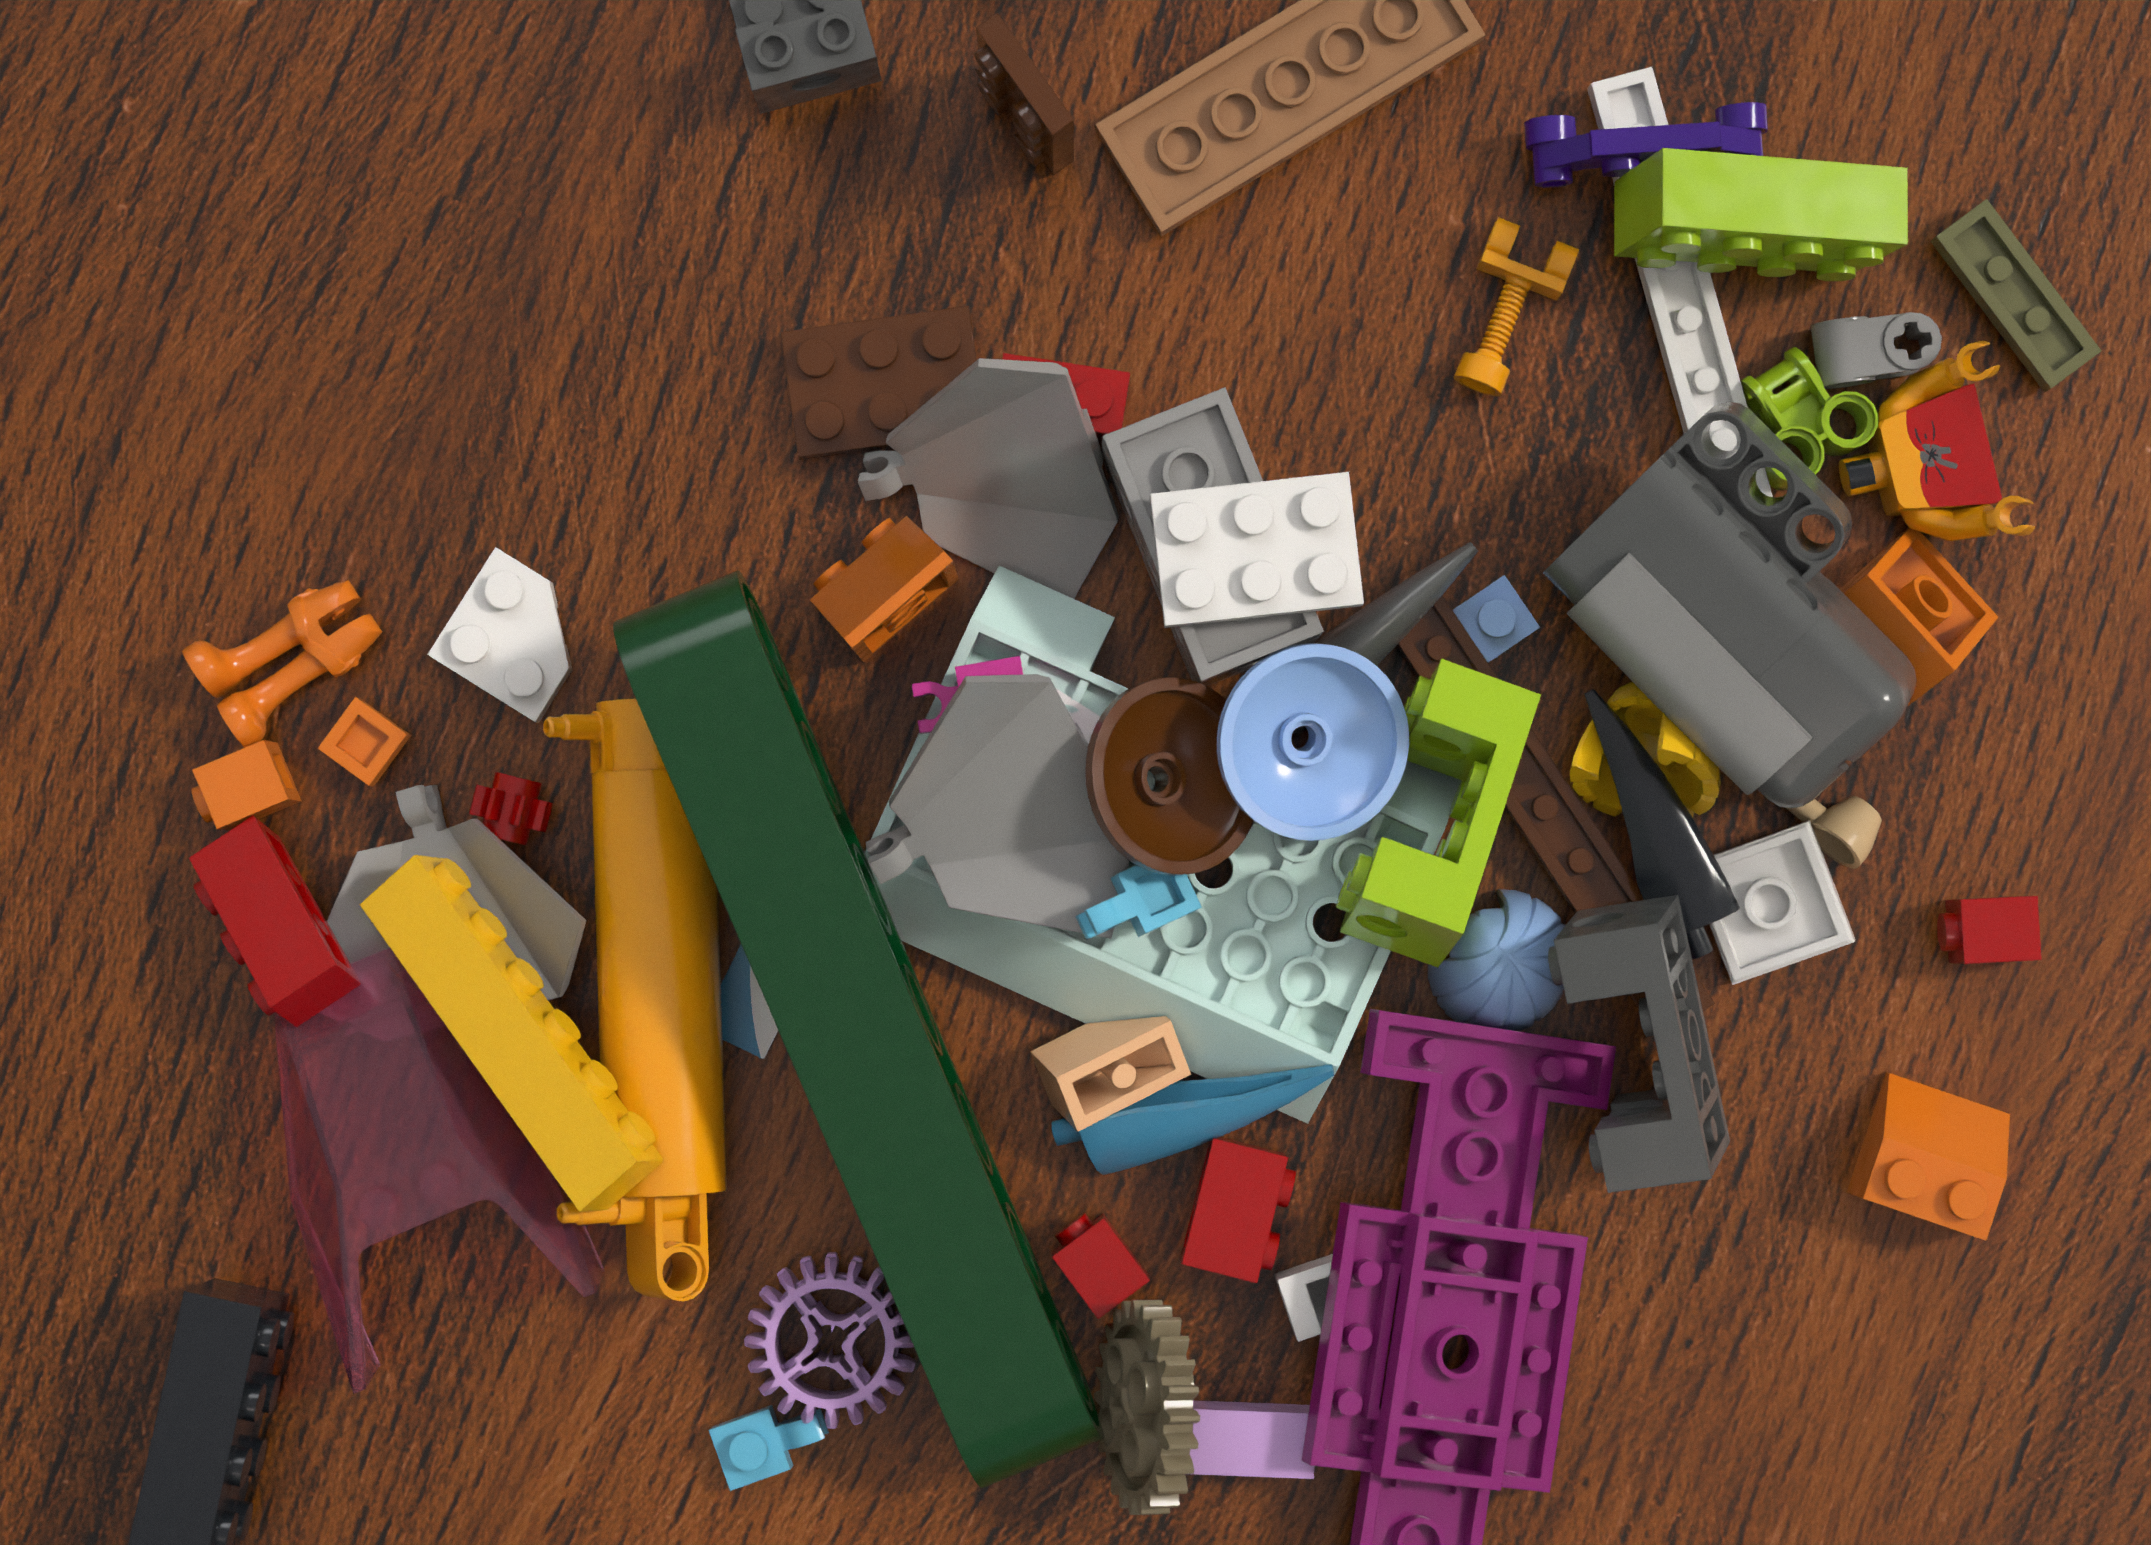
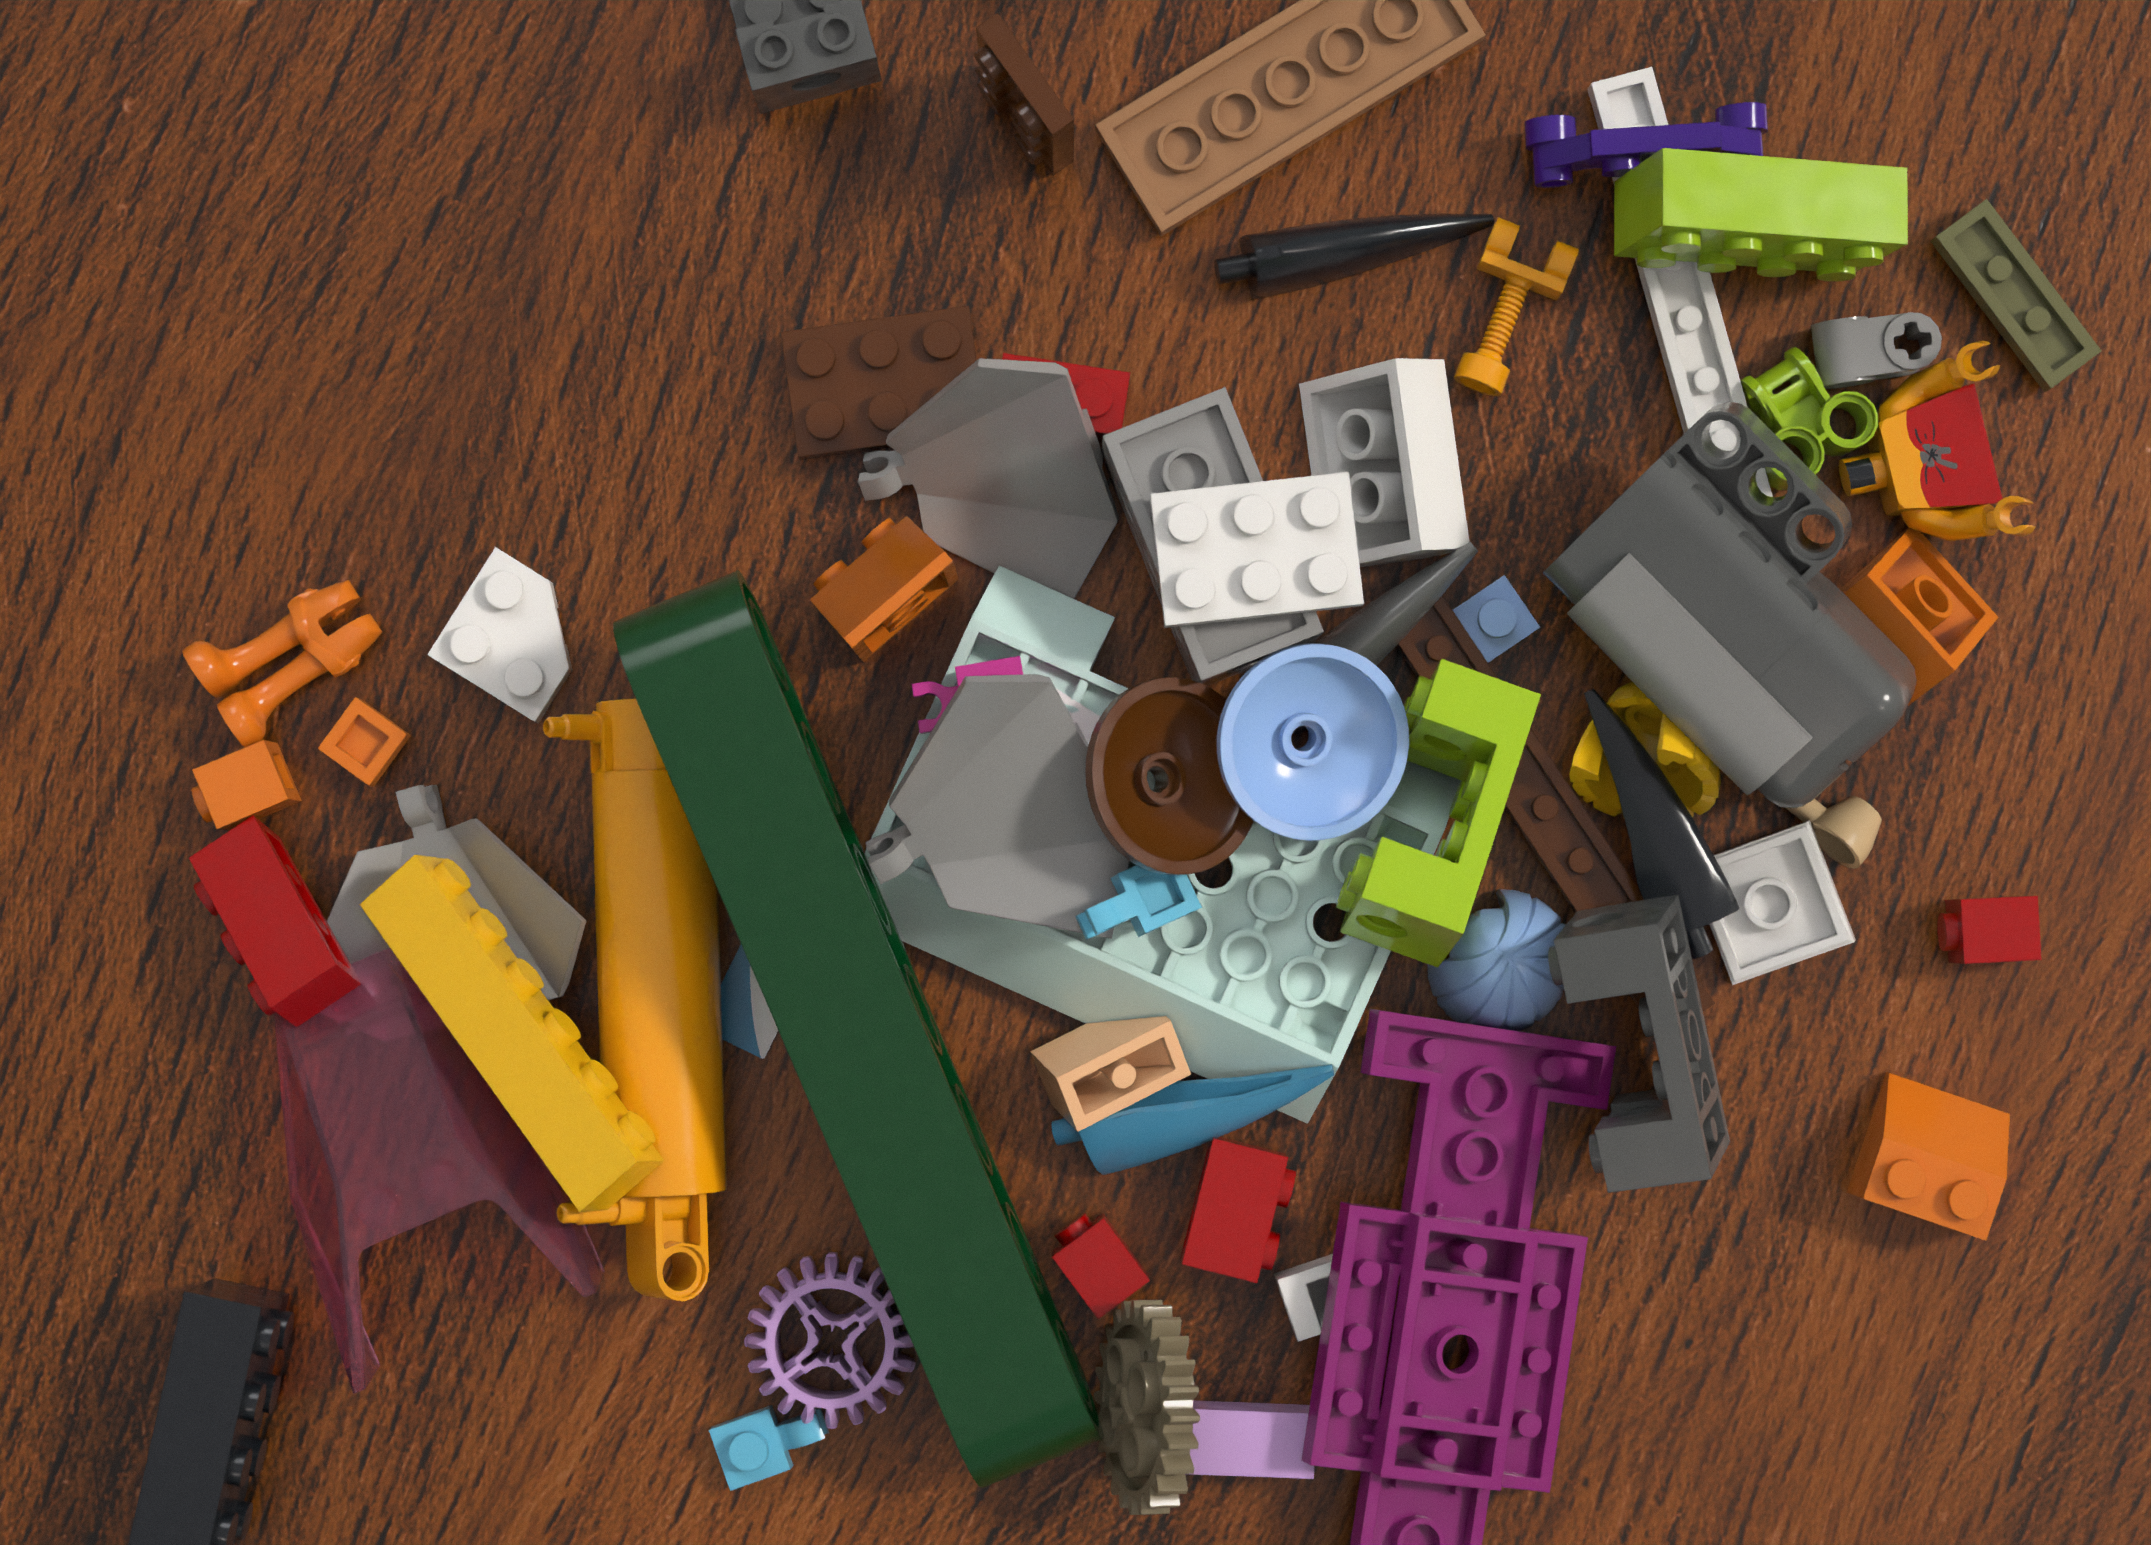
(511, 807): red gear -> none
(1334, 250): none -> black piece
(1399, 445): none -> white slope

